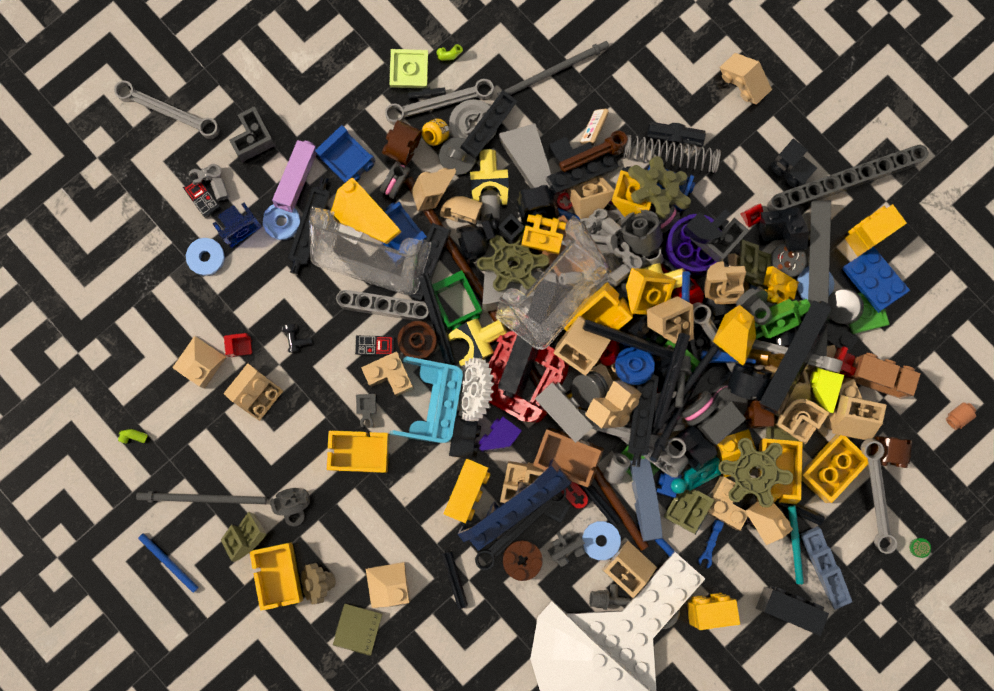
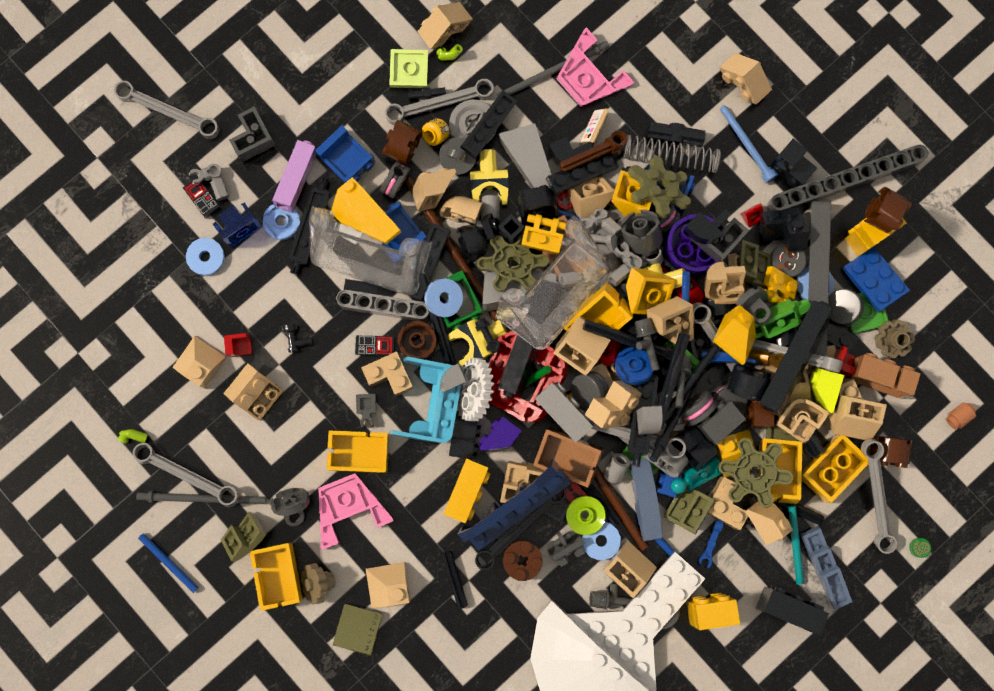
(185, 474): none -> light grey piece
(344, 500): none -> bright pink wing
(360, 286): none -> black sticker
(444, 22): none -> tan brick
(451, 378): none -> light grey brick
(454, 300): none -> light blue tile
(492, 345): none -> black bar
(538, 375): none -> green bar
(583, 79): none -> bright pink wing
(592, 522): none -> lime dish
(645, 328): none -> dark grey piece
(649, 419): none -> light grey brick
(767, 172): none -> medium blue piece
(813, 447): none -> black plate
(887, 210): none -> reddish brown brick
(894, 338): none -> dark tan plant

